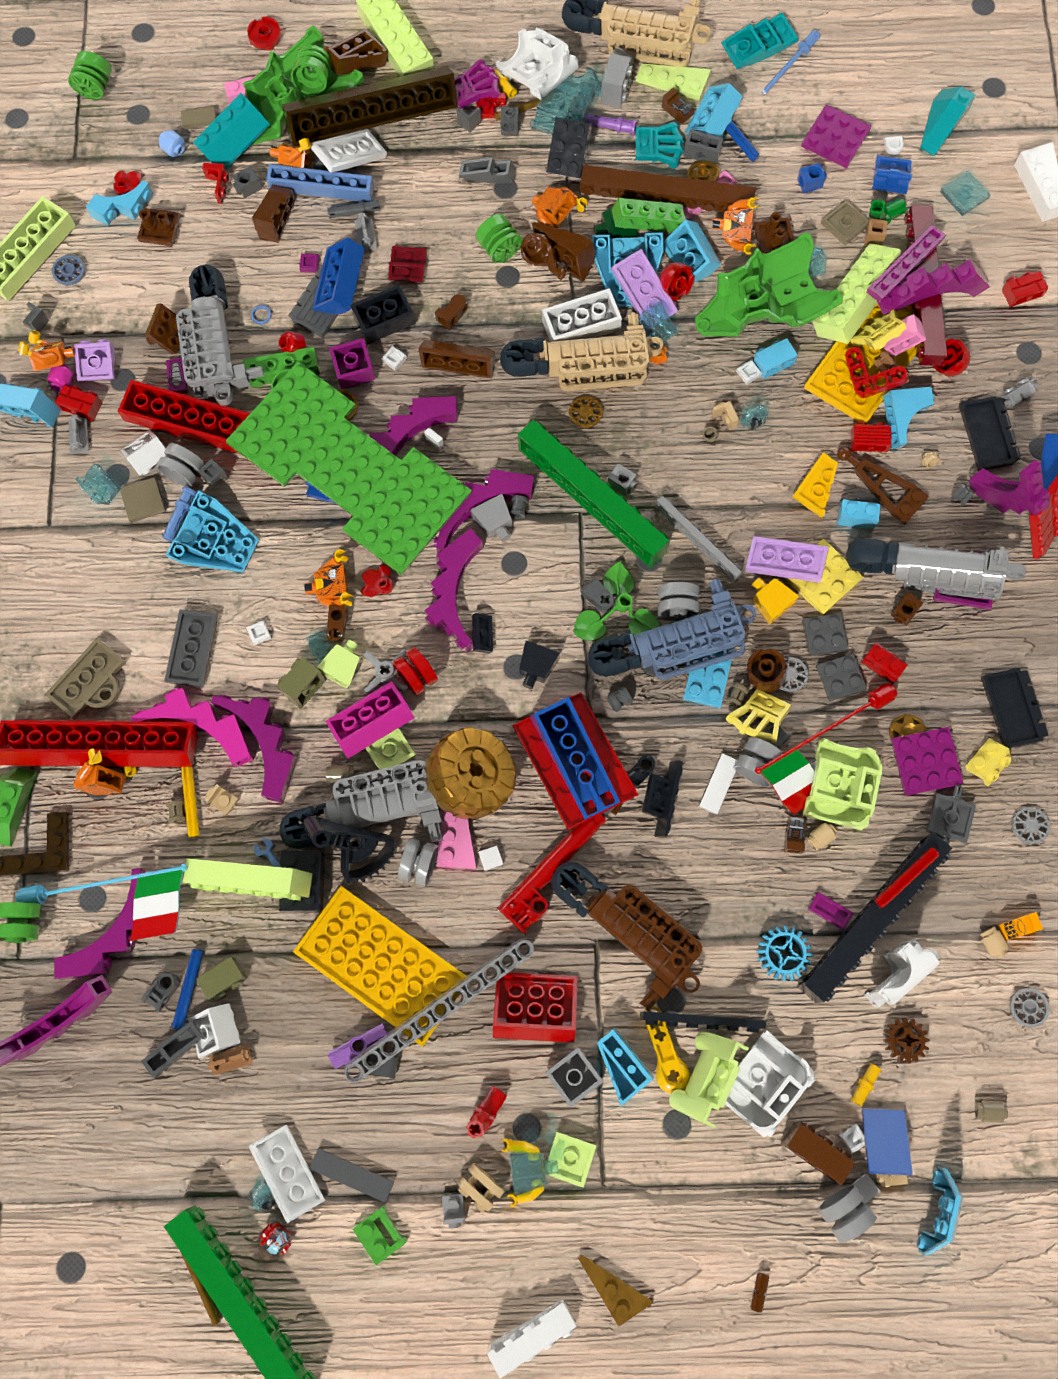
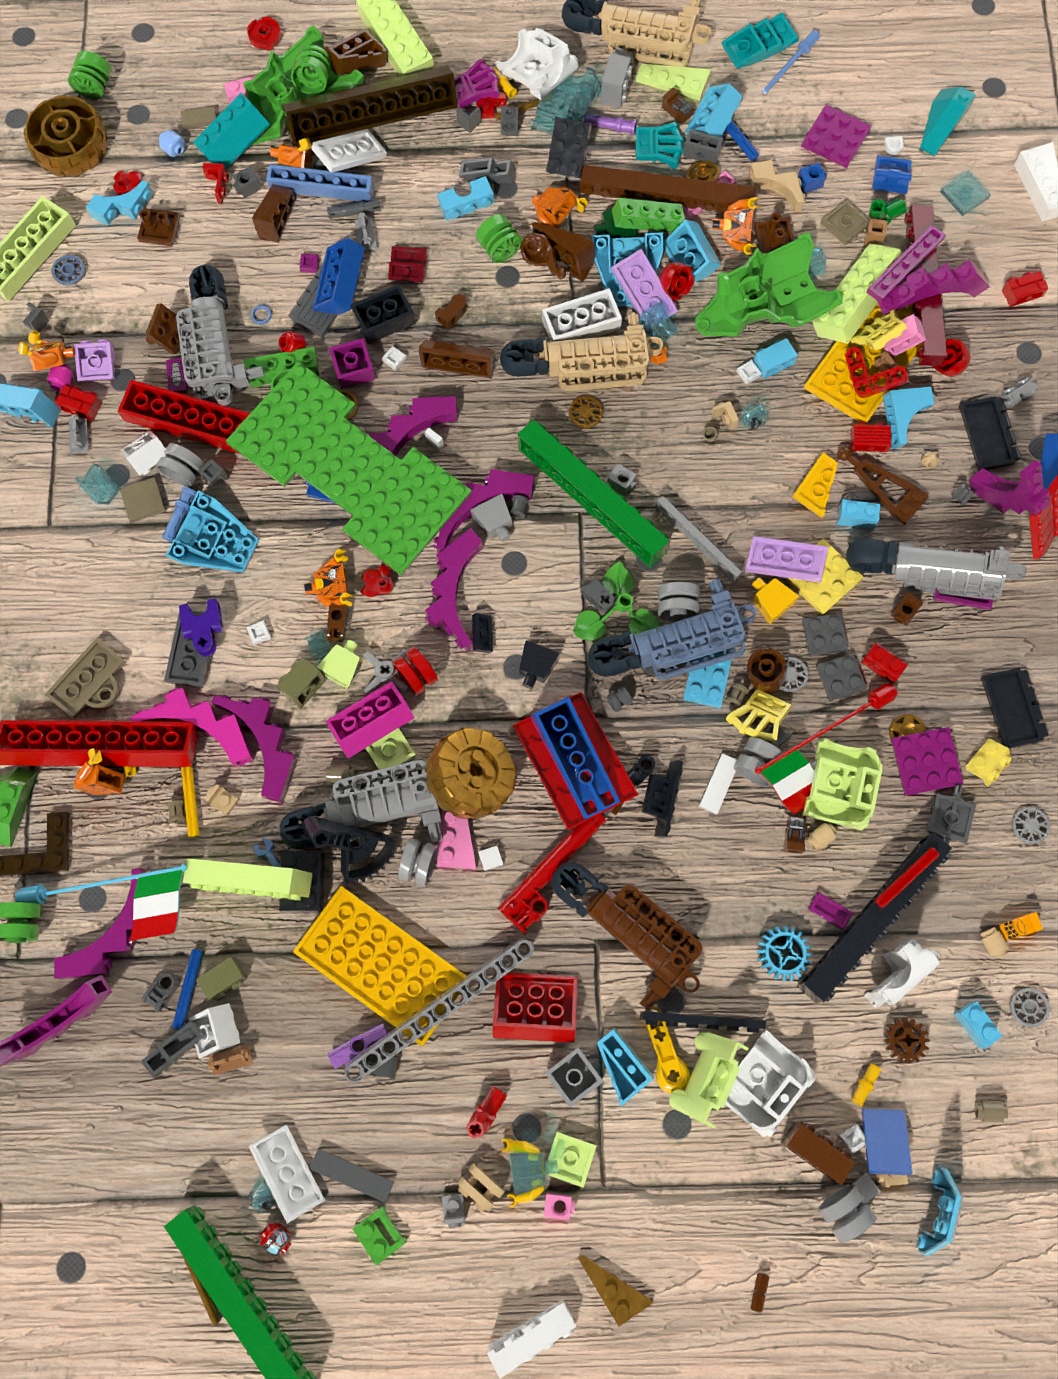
(65, 135): none -> pearl gold wheel
(202, 627): none -> dark purple piece
(455, 205): none -> medium azure arch
(549, 1210): none -> bright pink brick
(787, 184): none -> tan arch
(978, 1024): none -> medium azure brick

